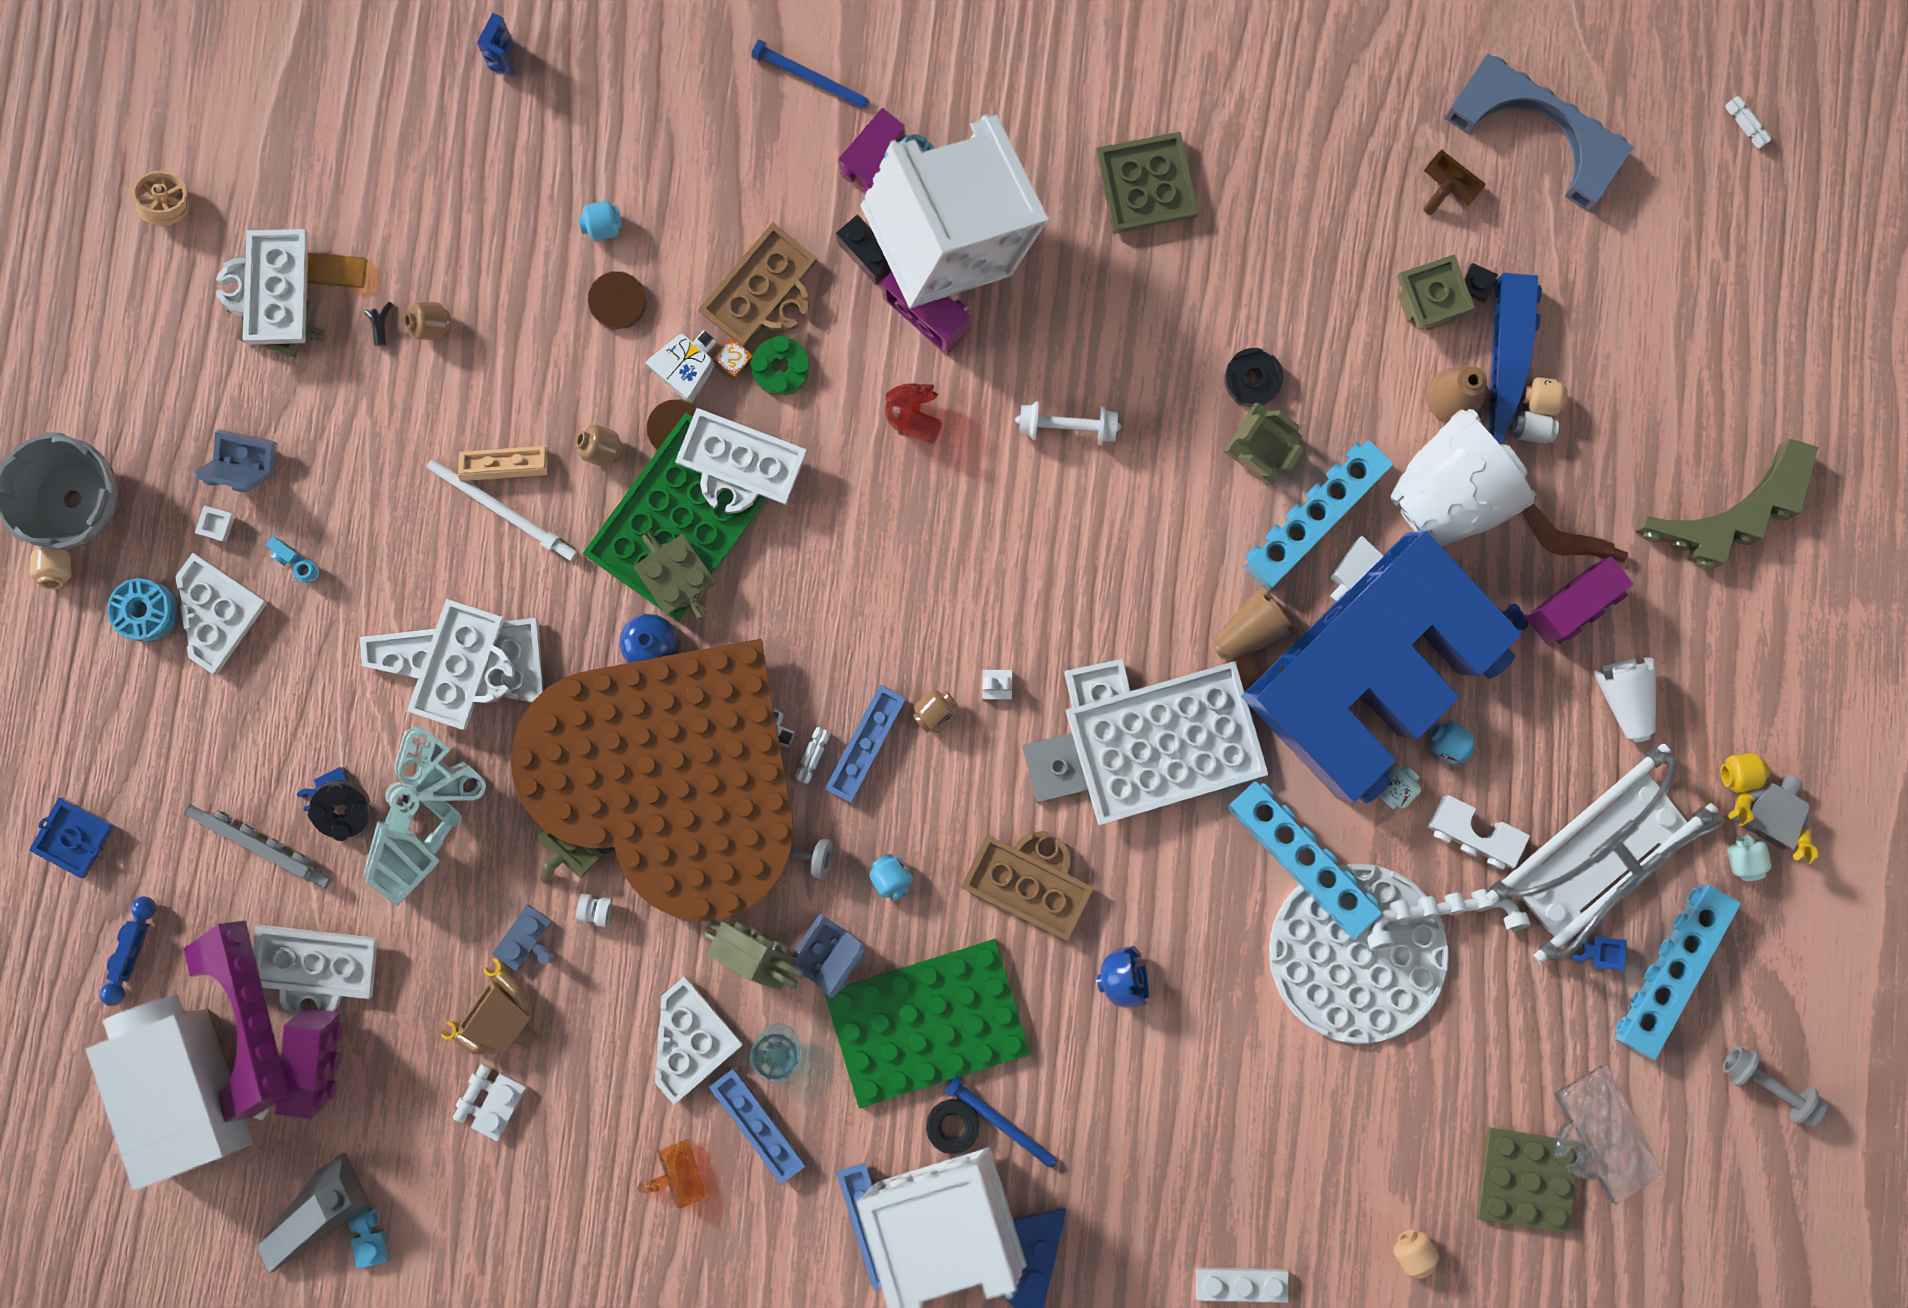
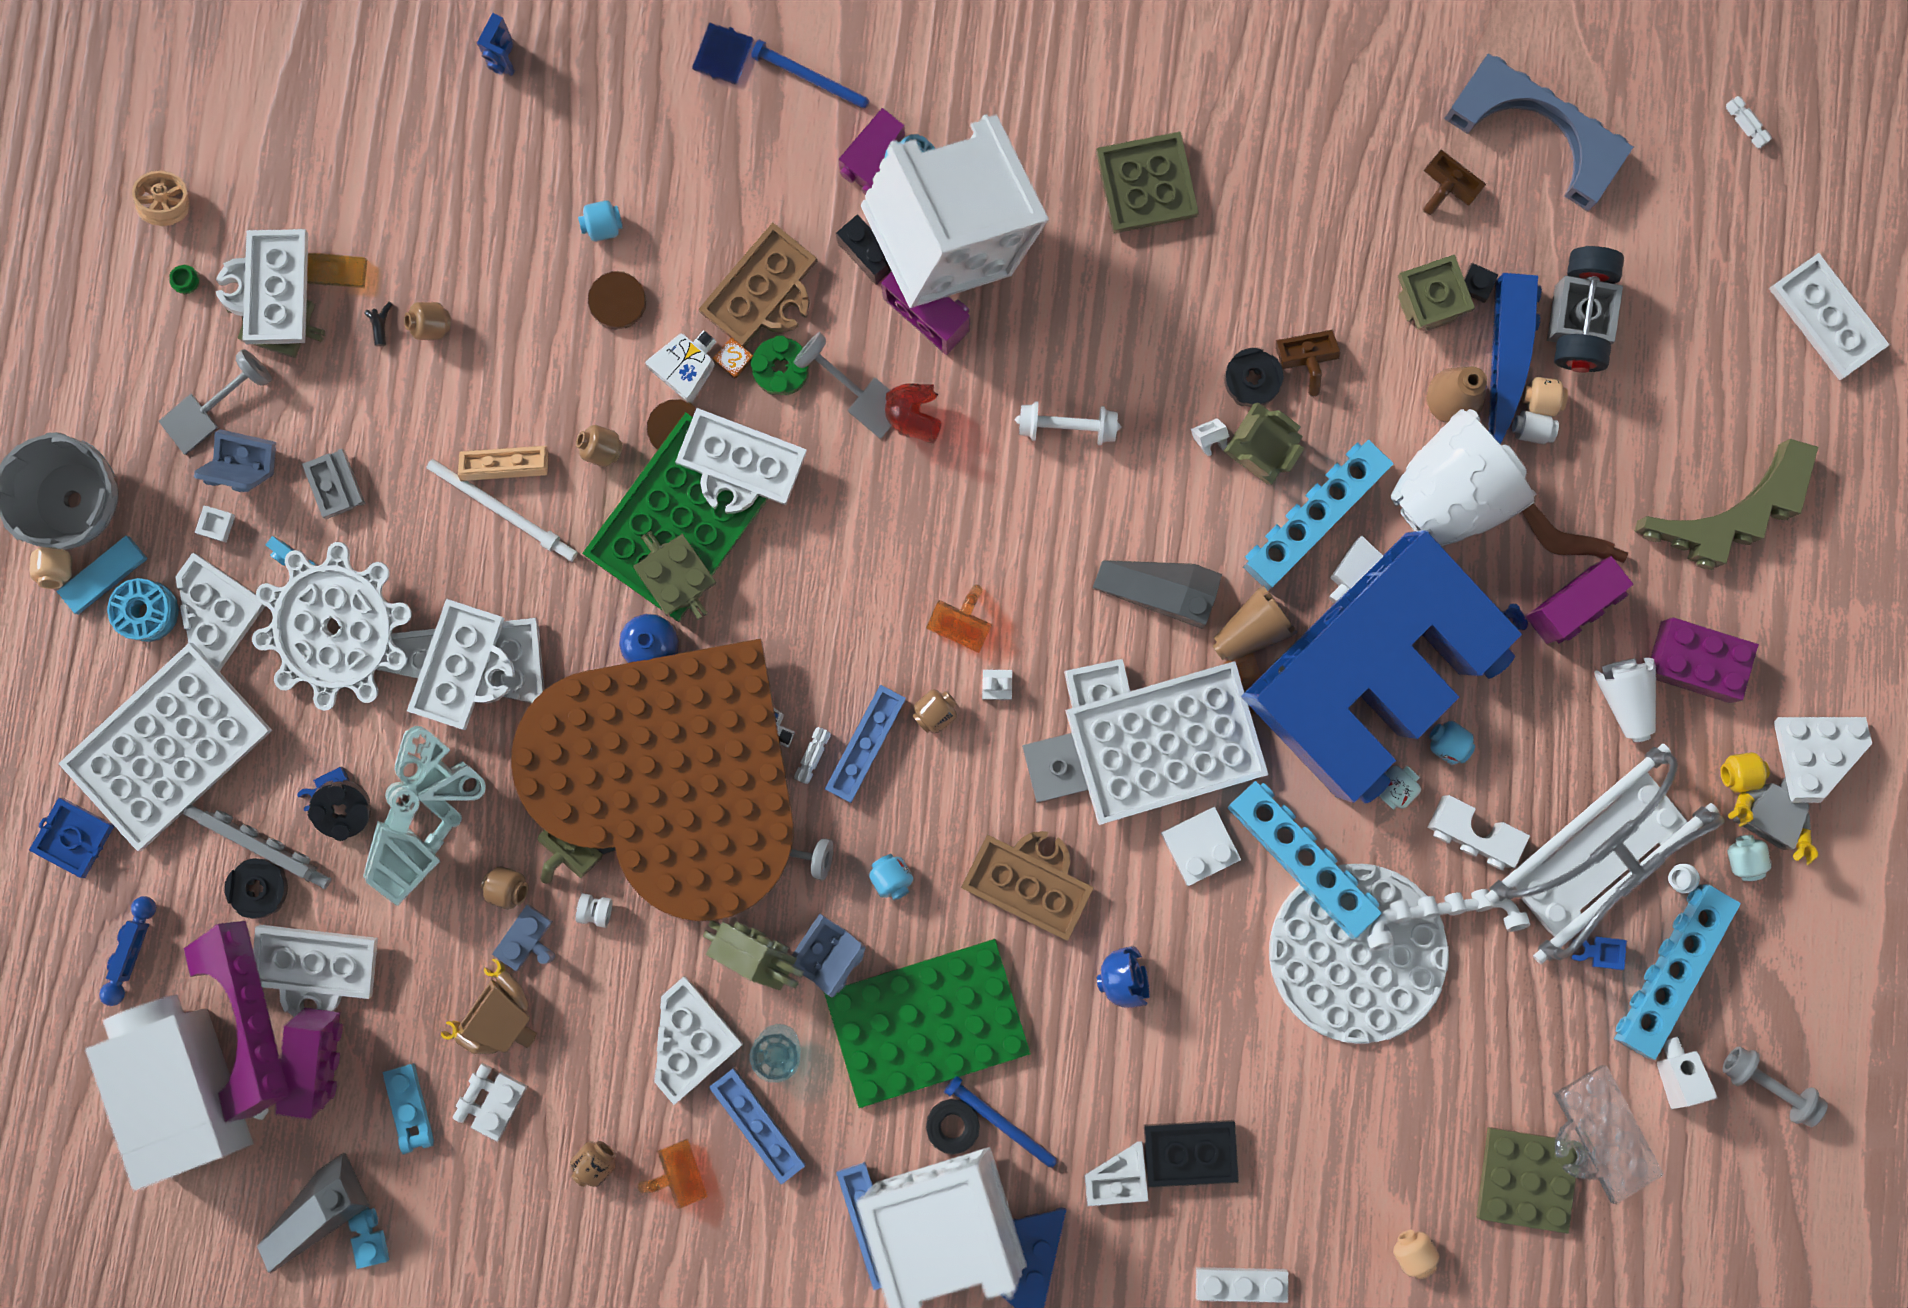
(102, 575): none -> medium azure tile
(165, 747): none -> white plate
(184, 279): none -> green plate
(189, 421): none -> light grey piece
(270, 877): none -> black plate
(301, 630): none -> white plate
(333, 483): none -> light grey plate
(408, 1107): none -> medium azure plate
(504, 888): none -> medium nougat head
(592, 1164): none -> medium nougat head
(722, 53): none -> clear blue piece
(871, 402): none -> light grey piece
(959, 623): none -> clear orange plate
(1118, 1179): none -> white wing
(1167, 588): none -> dark grey wedge
(1191, 1153): none -> black plate
(1200, 846): none -> white plate
(1210, 433): none -> white tile
(1308, 351): none -> reddish brown plate
(1587, 309): none -> brick
(1684, 878): none -> white plate
(1684, 1086): none -> white torso
(1703, 660): none -> magenta brick
(1819, 752): none -> white plate
(1829, 316): none -> white plate

